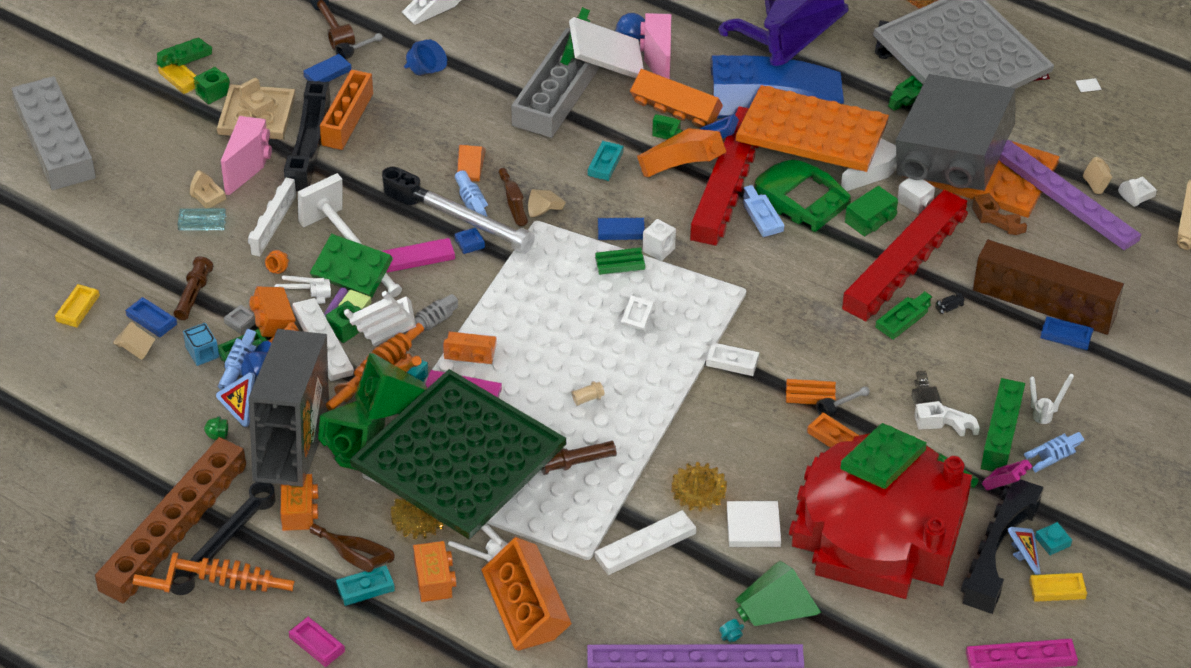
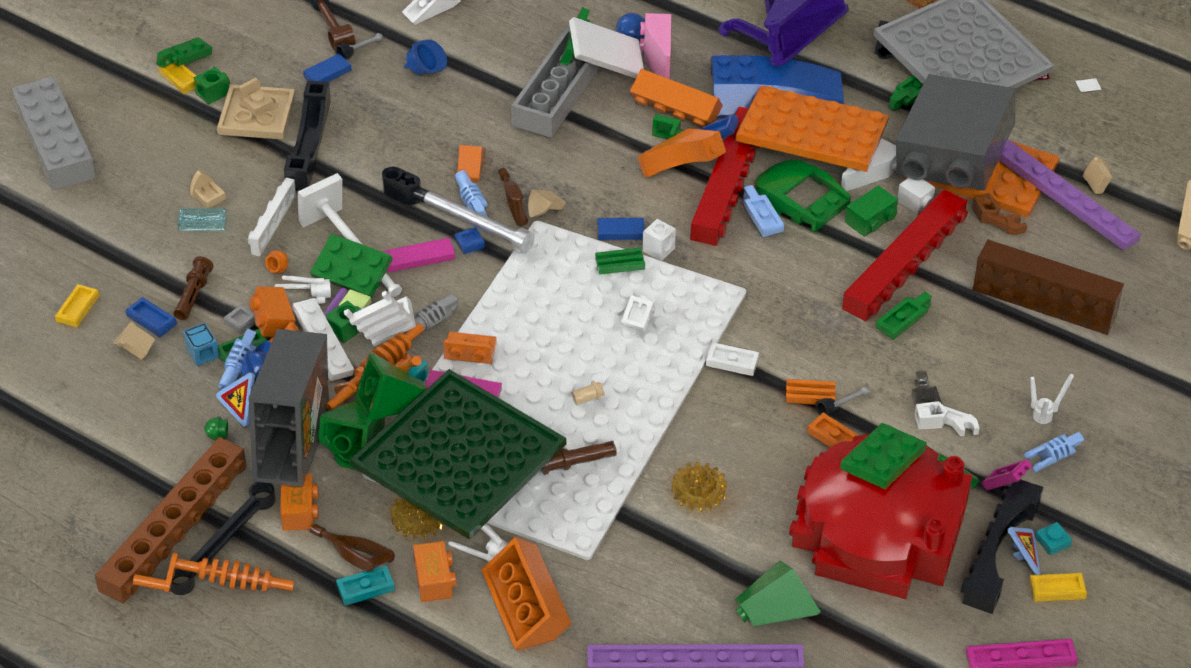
(245, 152): bright pink slope -> none
(316, 641): dark pink tile -> none
(346, 109): orange brick -> none
(605, 160): teal plate -> none
(645, 542): white plate -> none
(731, 631): teal plate -> none
(753, 524): white tile -> none
(950, 303): black piece -> none
(1002, 424): green brick -> none
(1066, 333): blue tile -> none
(1137, 191): white tile -> none

